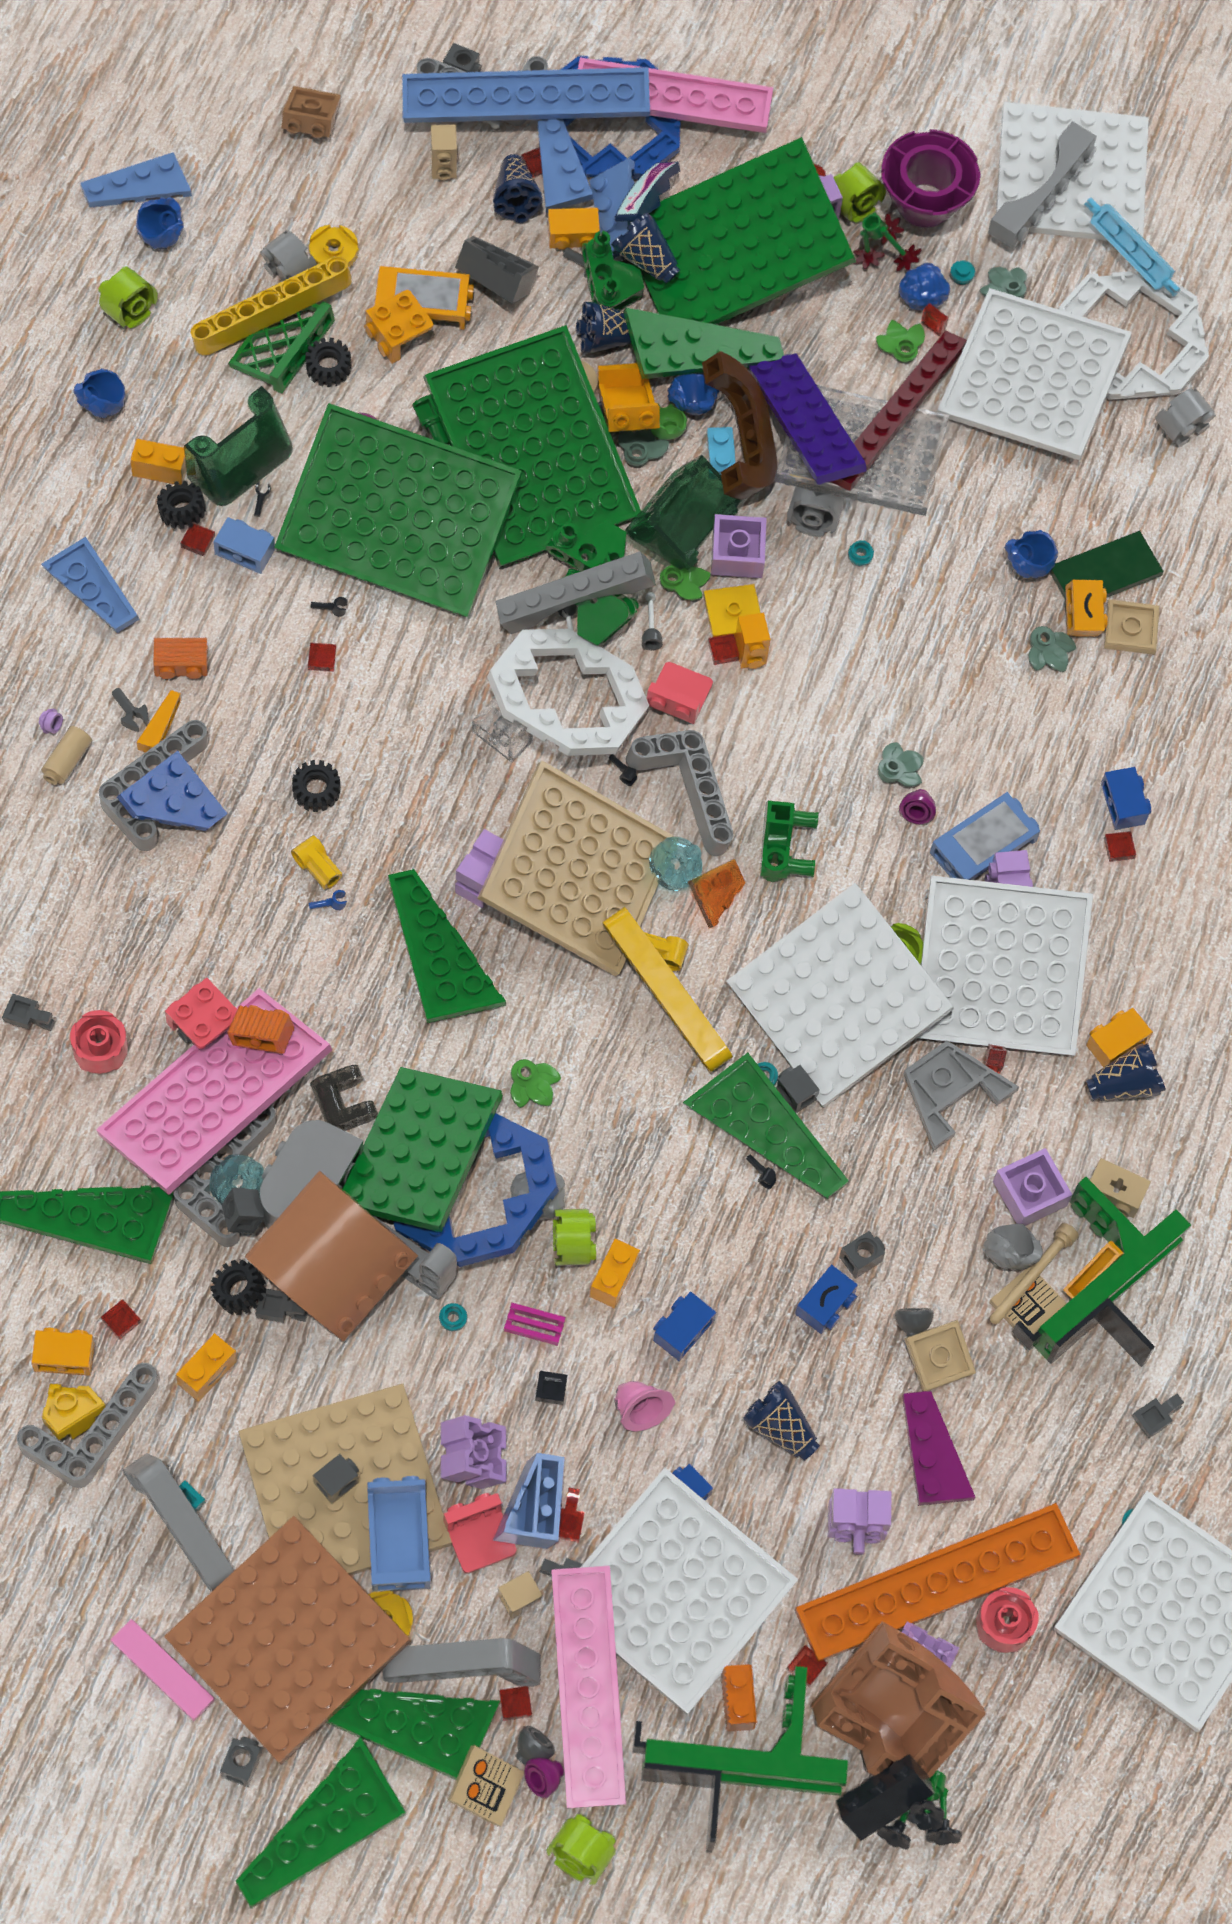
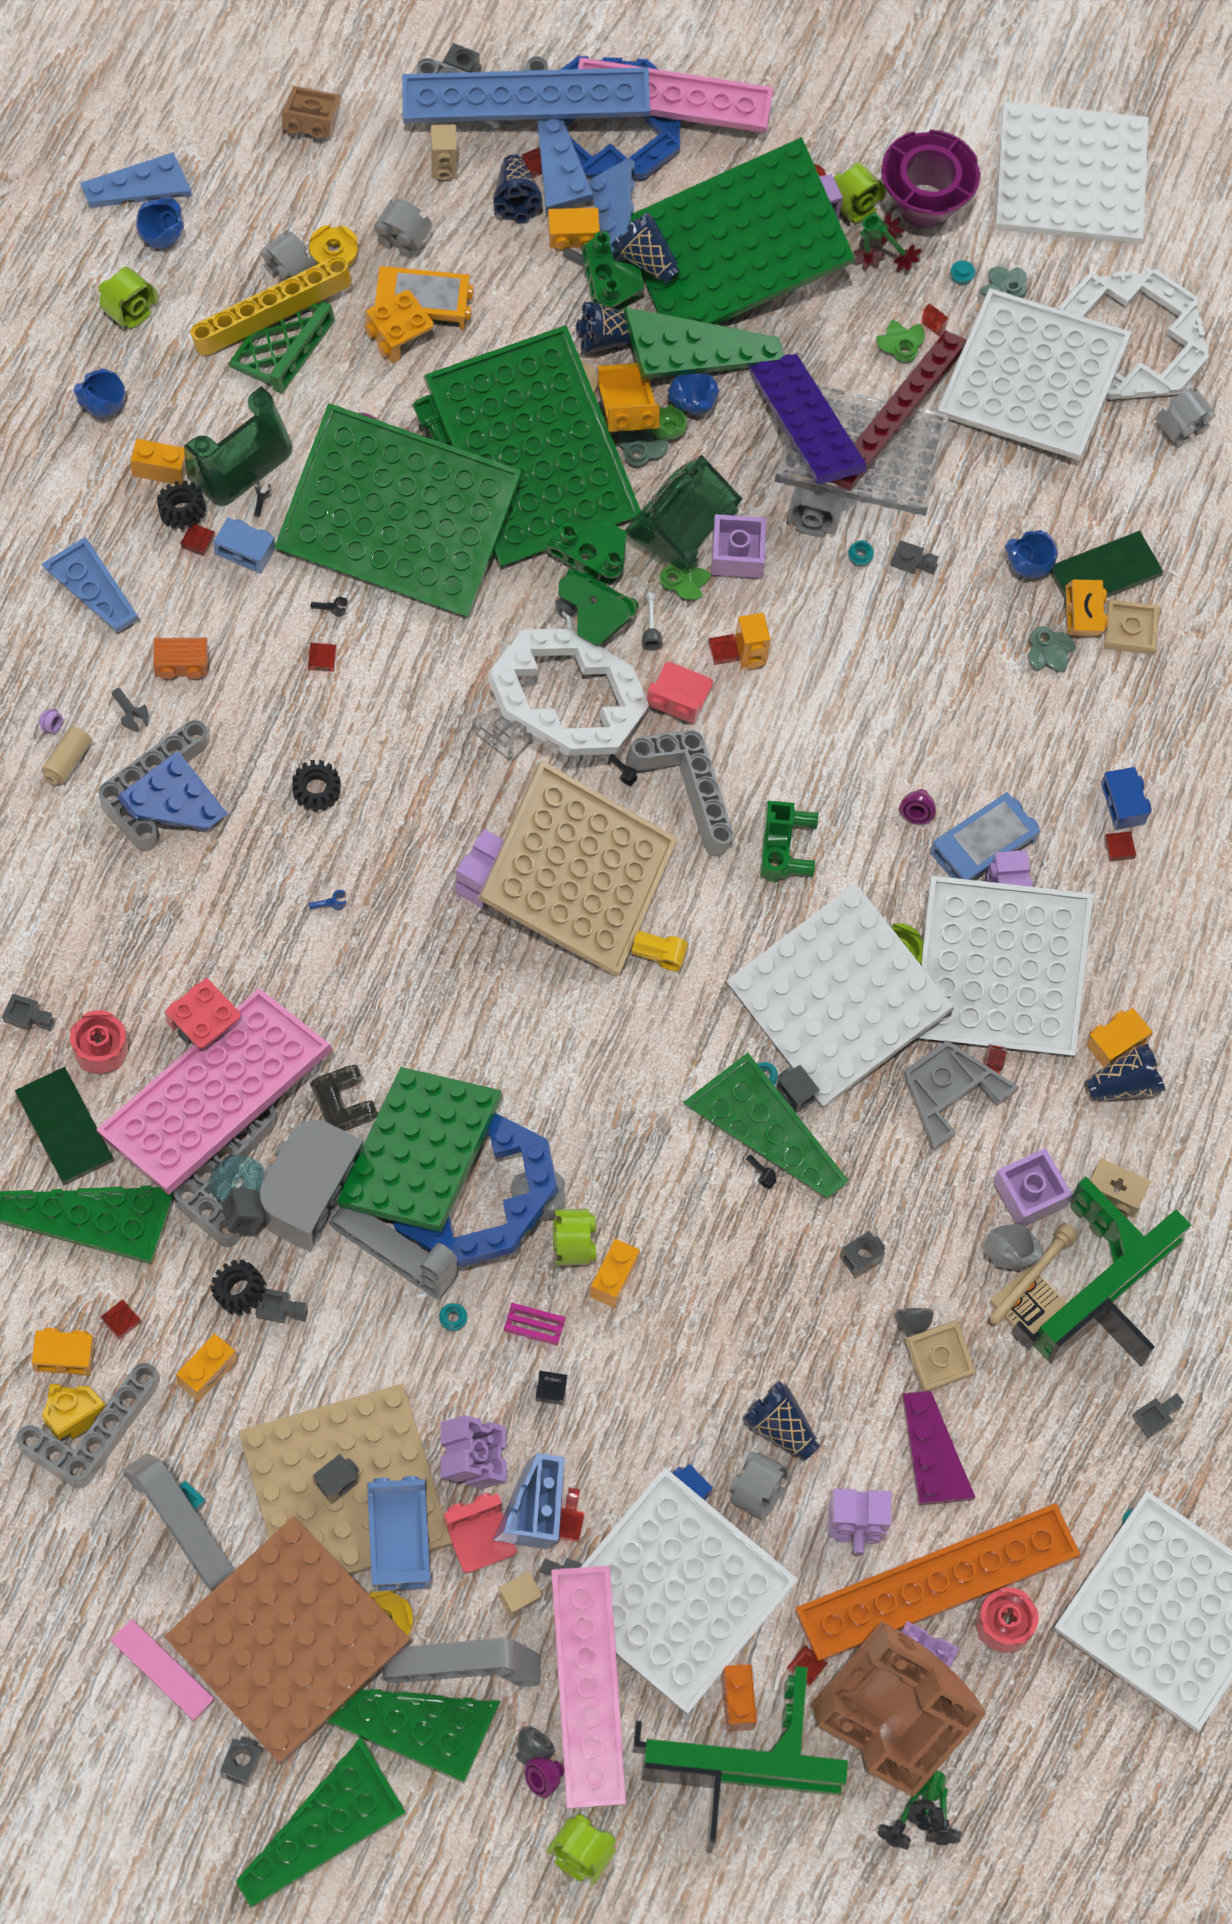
(63, 1126): none -> dark green tile
(160, 723): light orange piece -> none
(261, 1029): orange brick -> none
(313, 857): yellow piece -> none
(324, 374): black tyre -> none
(331, 1256): nougat slope -> none
(402, 227): none -> light grey brick
(441, 961): green wing -> none
(485, 1786): tan tile -> none
(497, 269): dark grey wedge -> none
(515, 1703): clear red tile -> none
(535, 1086): bright green plate -> none
(612, 578): light grey arch -> none
(642, 1405): bright pink piece -> none
(646, 191): slope -> none
(667, 989): yellow beam -> none
(684, 1325): blue brick -> none
(688, 856): clear light blue plate -> none
(716, 890): clear orange wing -> none
(721, 447): medium azure plate -> none
(726, 605): yellow plate -> none
(754, 424): reddish brown arch -> none
(759, 1485): none -> light grey brick
(827, 1299): blue brick -> none
(884, 1797): black brick -> none
(900, 765): sand green plate -> none
(910, 557): none -> dark grey plate
(924, 286): blue hair -> none
(1015, 217): light grey arch -> none
(1094, 1268): light orange piece -> none
(1132, 246): medium azure plate -> none

